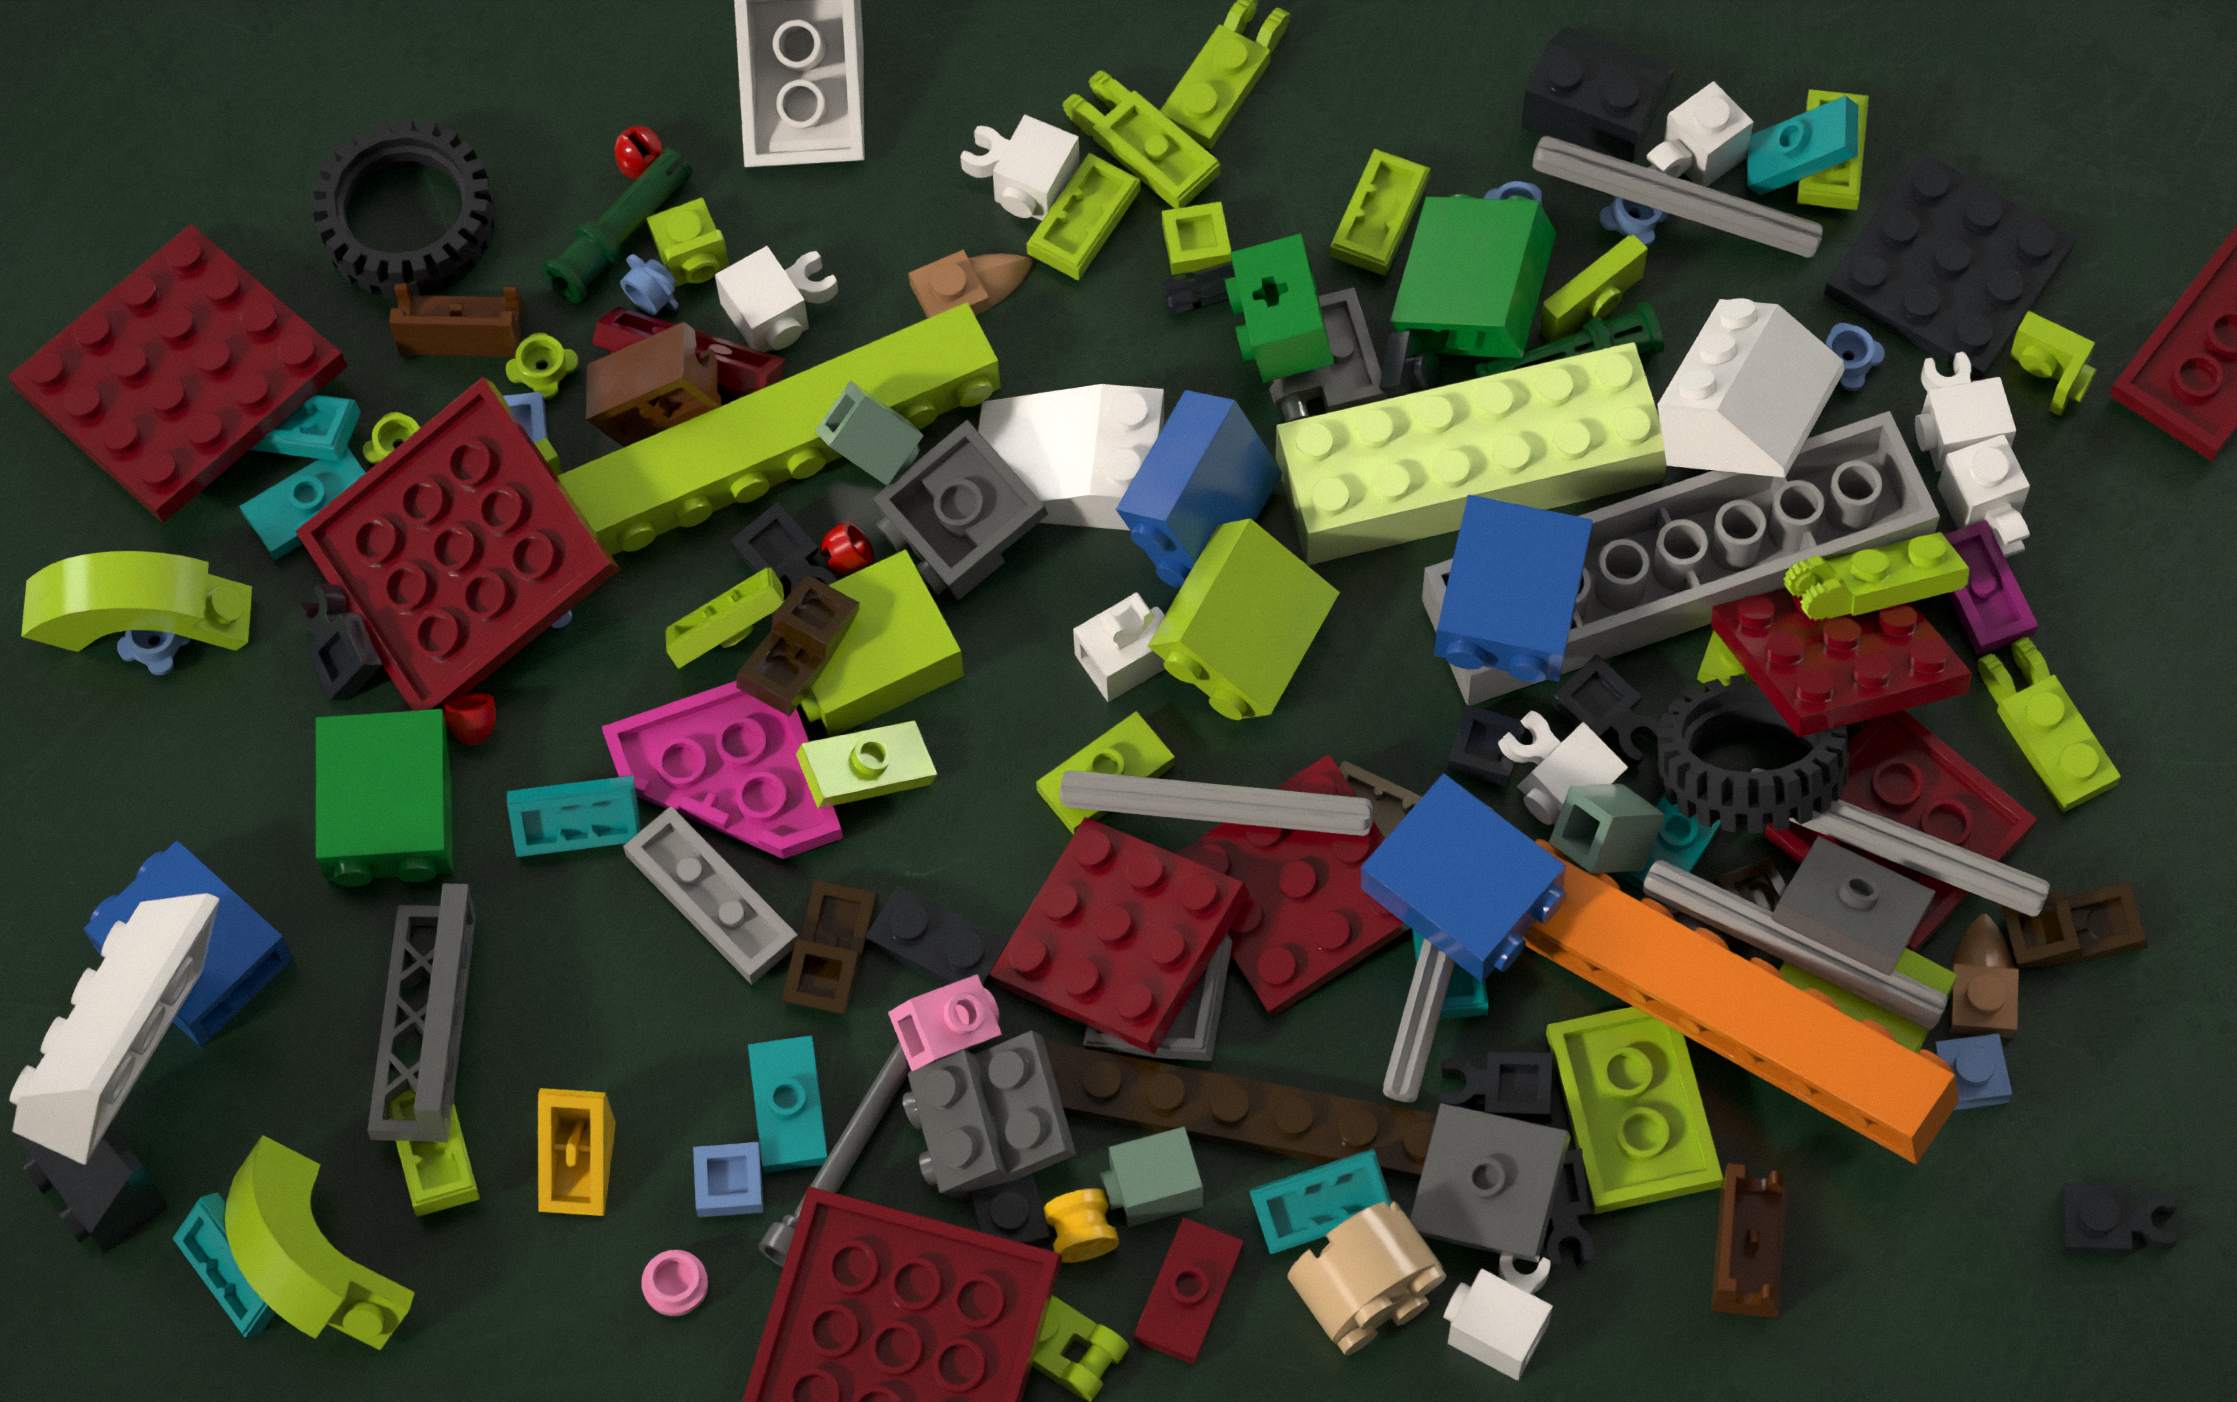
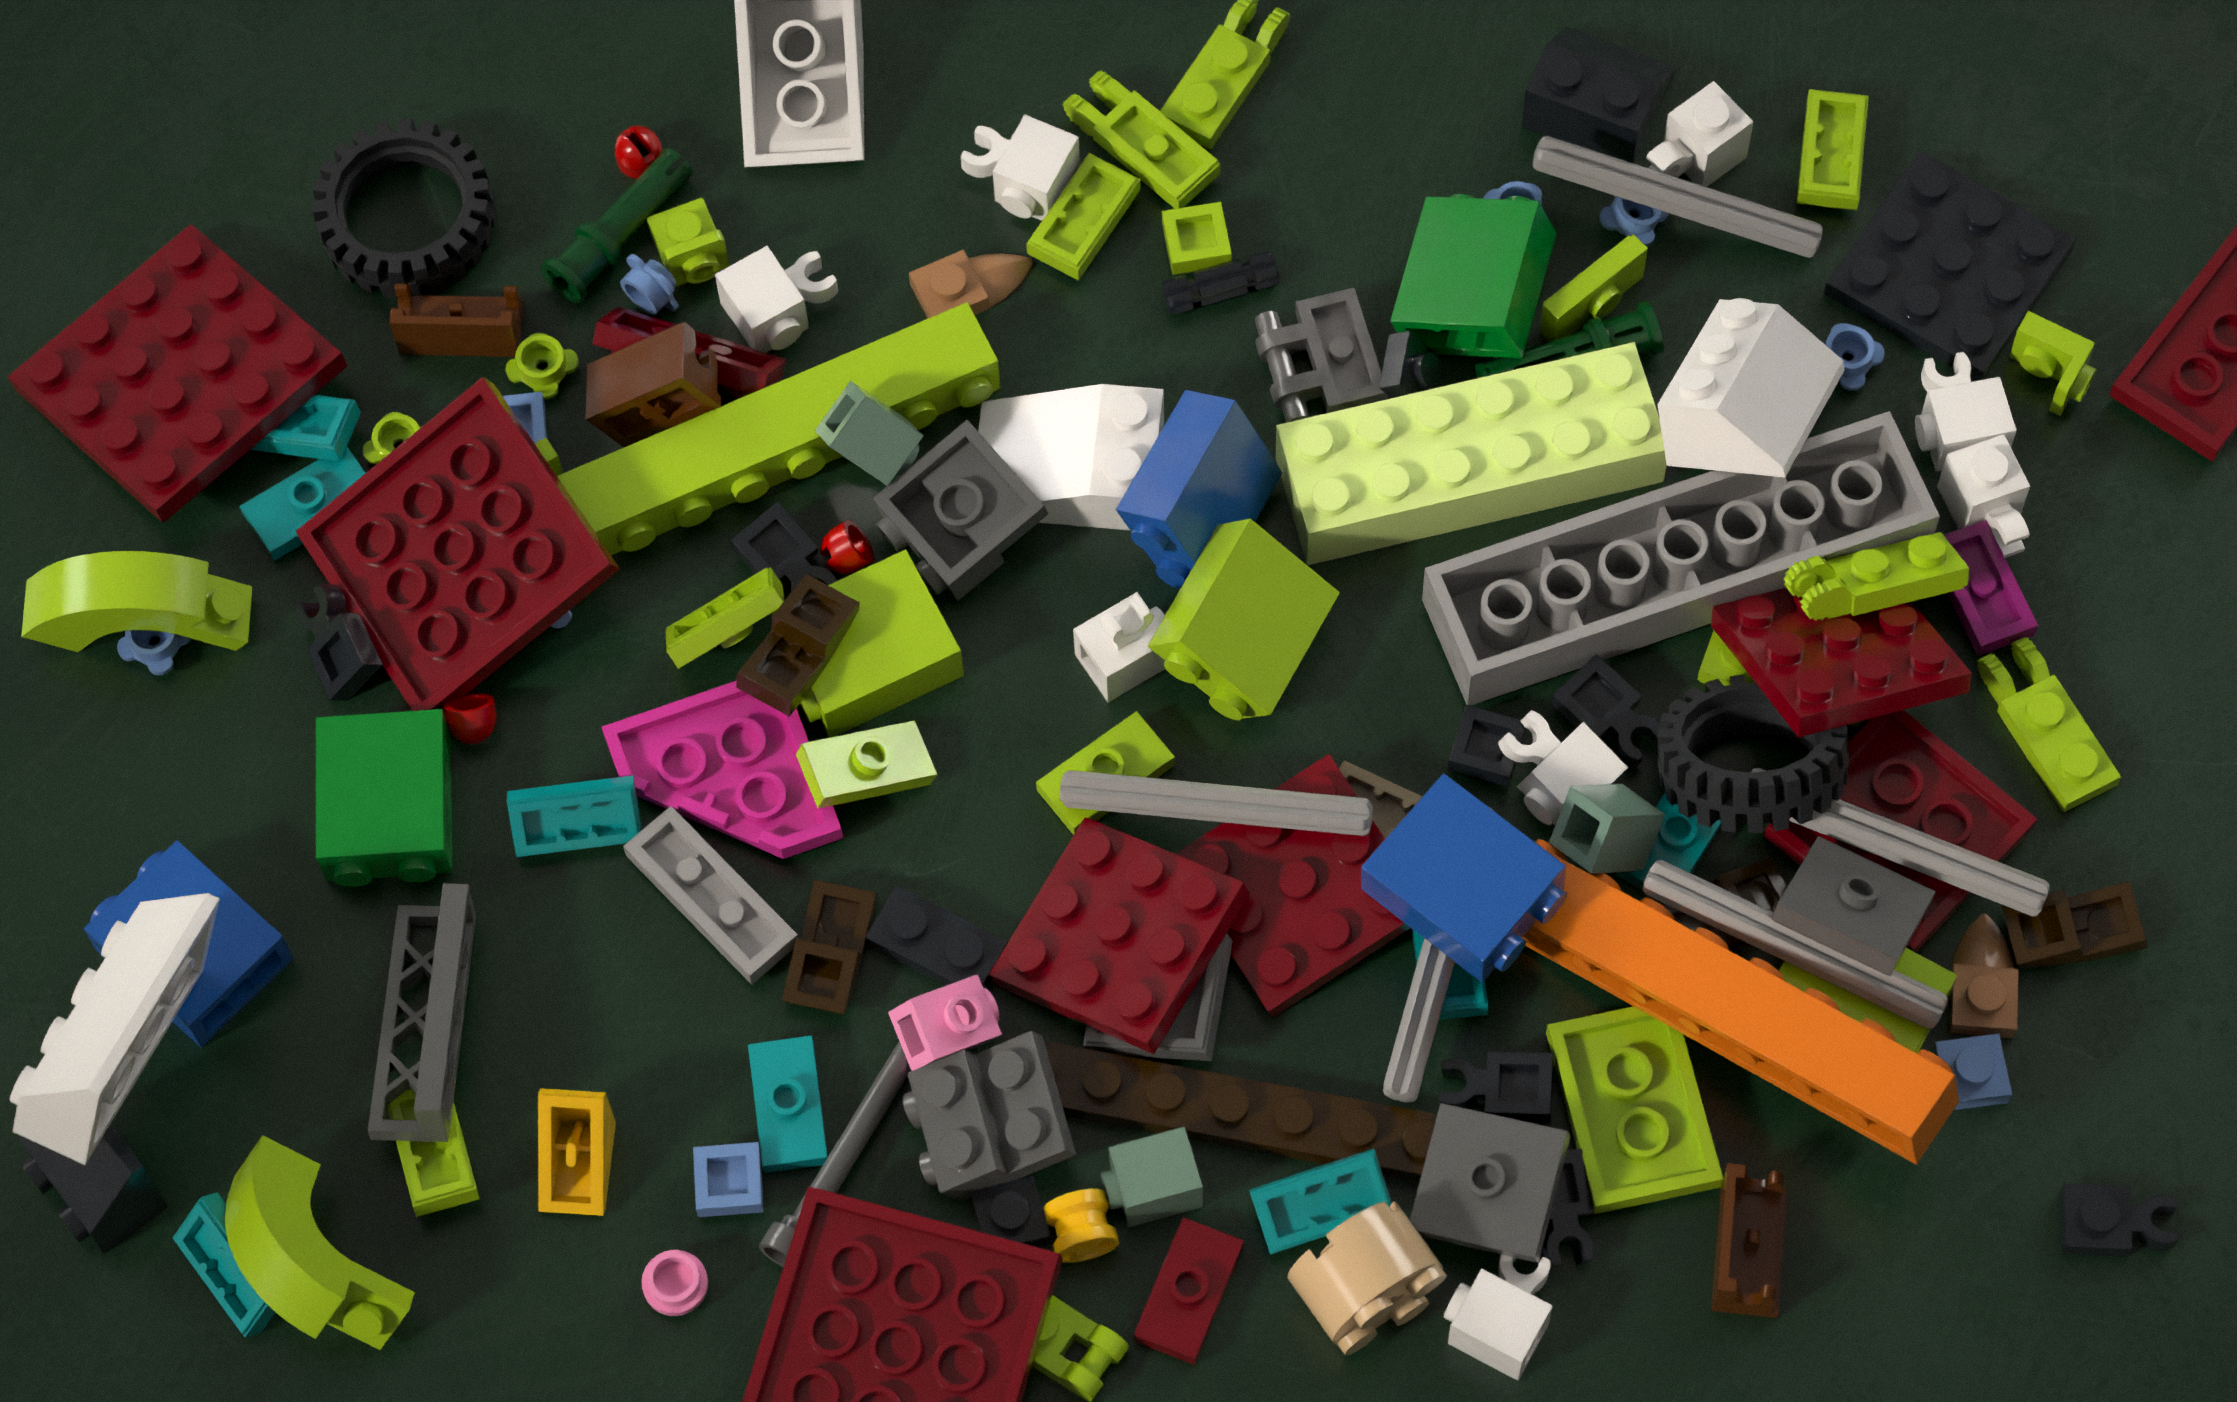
(1280, 309): green brick -> none
(1379, 212): lime plate -> none
(1512, 589): blue brick -> none
(1803, 145): teal plate -> none

